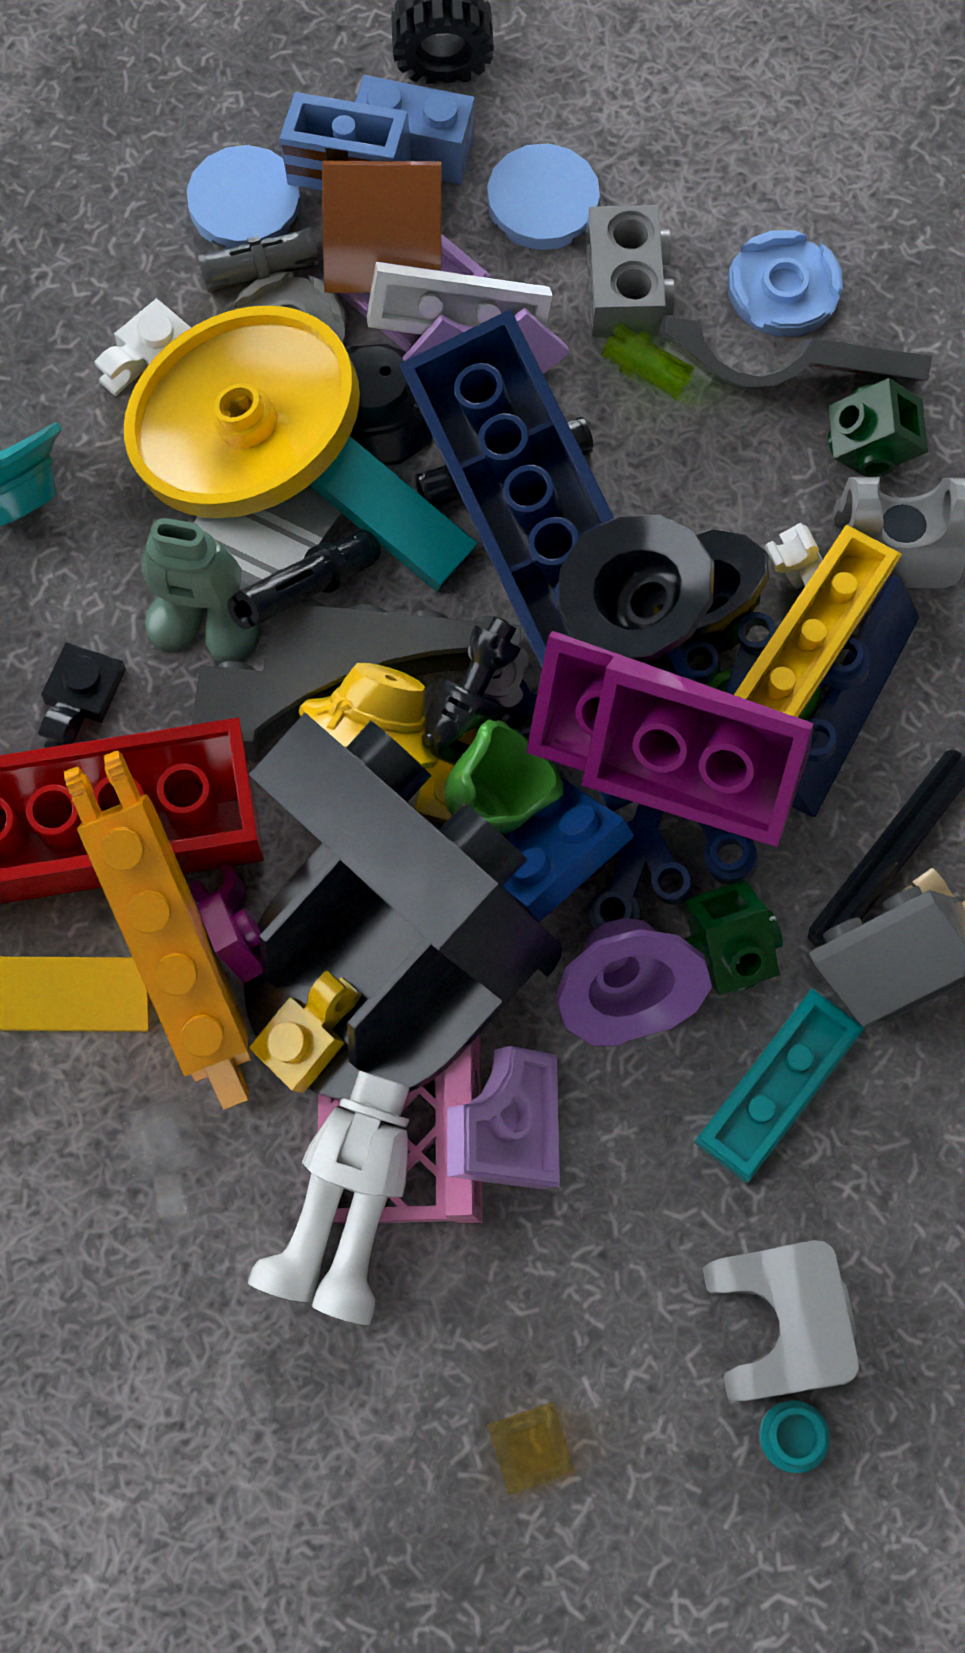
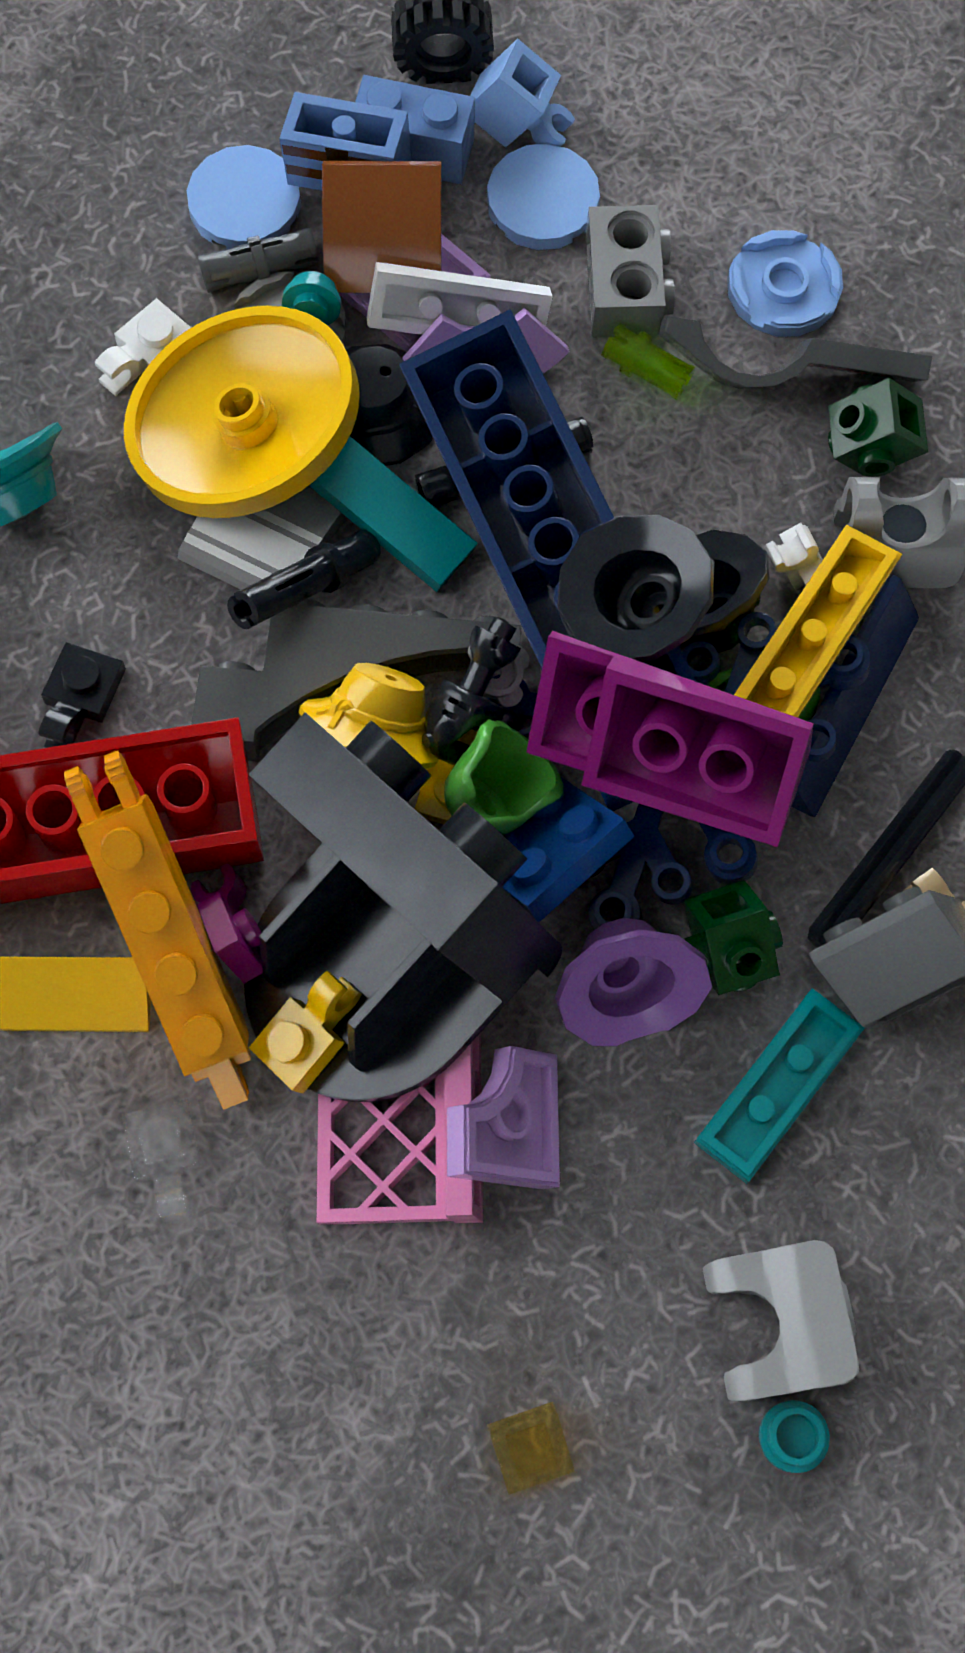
(187, 575): sand green piece -> none
(313, 294): none -> teal plate
(354, 1152): white piece -> none
(516, 97): none -> light blue brick

